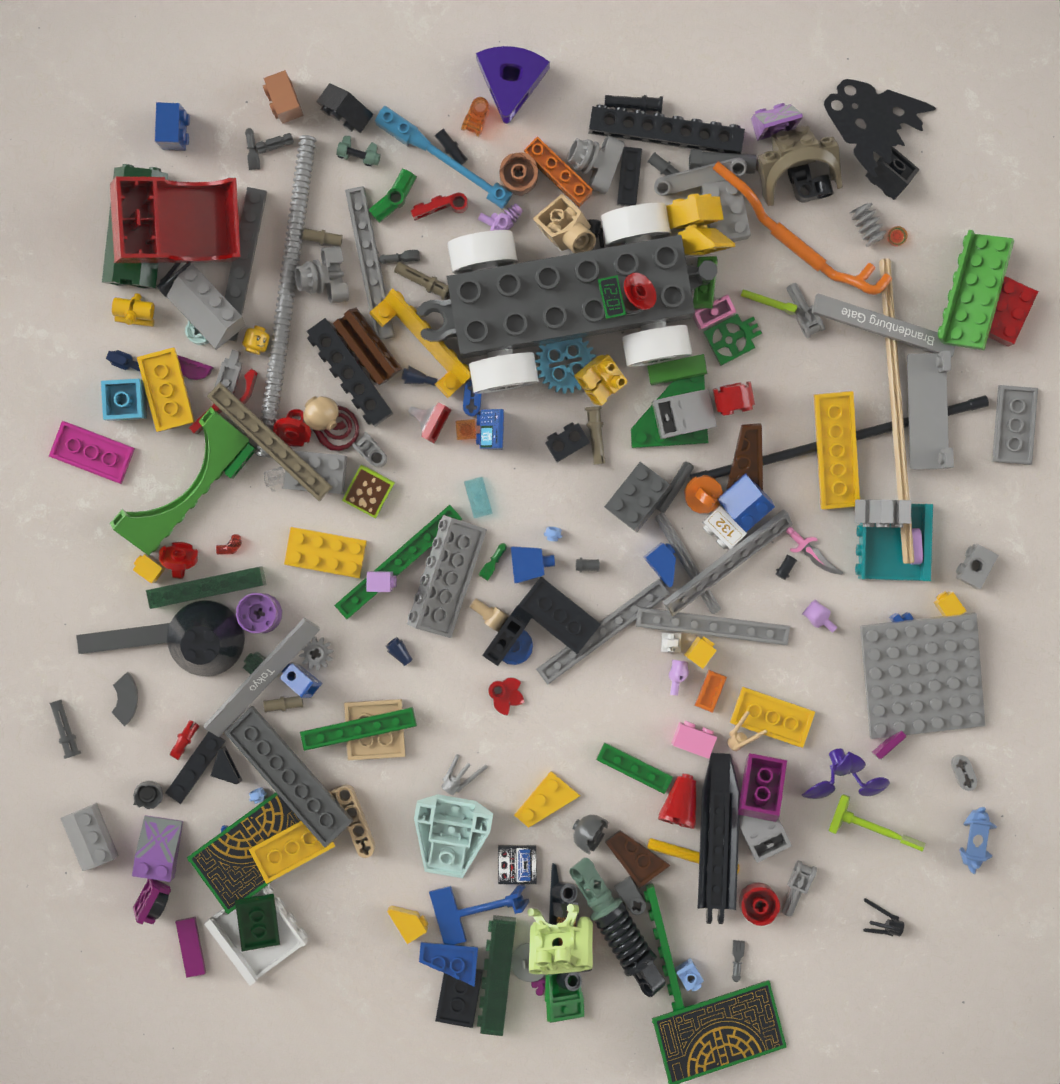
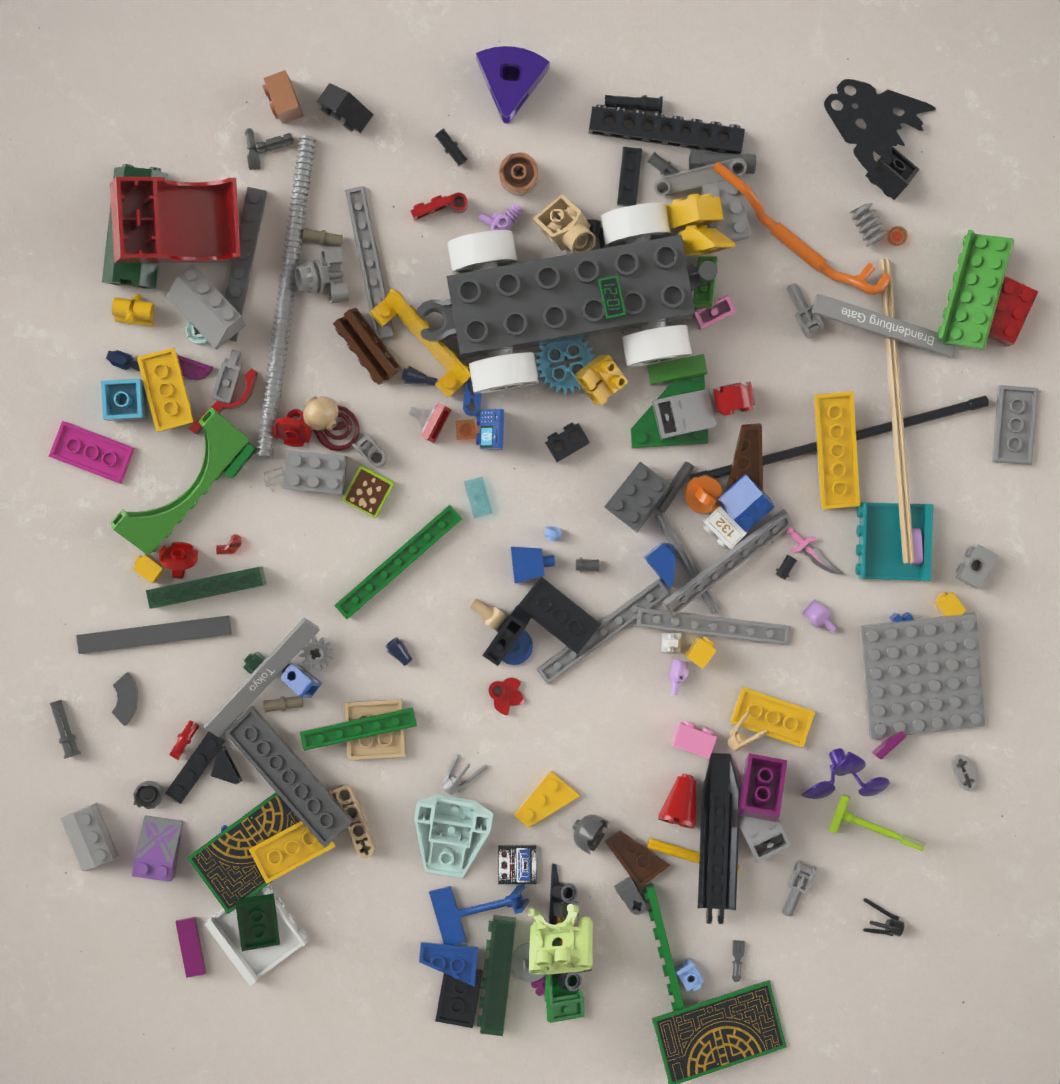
(151, 901): magenta piece -> none
(167, 282): black plant -> none
(171, 126): blue brick -> none
(205, 638): black cone -> none
(248, 615): medium lavender wheel -> none
(256, 340): yellow head -> none
(257, 795): light blue plate -> none
(269, 441): dark tan tile -> none
(323, 330): black brick -> none
(325, 552): yellow plate -> none
(370, 156): sand green piece -> none
(380, 581): lavender brick -> none
(402, 186): green piece -> none
(406, 256): dark grey piece -> none
(408, 922): yellow slope -> none
(409, 134): dark azure bar -> none
(430, 283): dark tan pin -> none
(446, 576): light grey bracket -> none
(476, 120): clear orange piece -> none
(489, 567): green piece -> none
(559, 172): orange brick -> none
(587, 156): light grey beam -> none
(595, 424): dark tan pin -> none
(618, 928): black piece -> none
(634, 768): green plate -> none
(640, 291): red dish -> none
(710, 691): orange plate -> none
(745, 331): green piece -> none
(769, 907): red brick -> none
(772, 121): medium lavender slope -> none
(788, 307): lime piece -> none
(792, 150): dark tan piece -> none
(801, 178): black piece -> none
(883, 512): light grey brick -> none
(928, 411): light grey bracket -> none
(979, 825): medium blue piece -> none

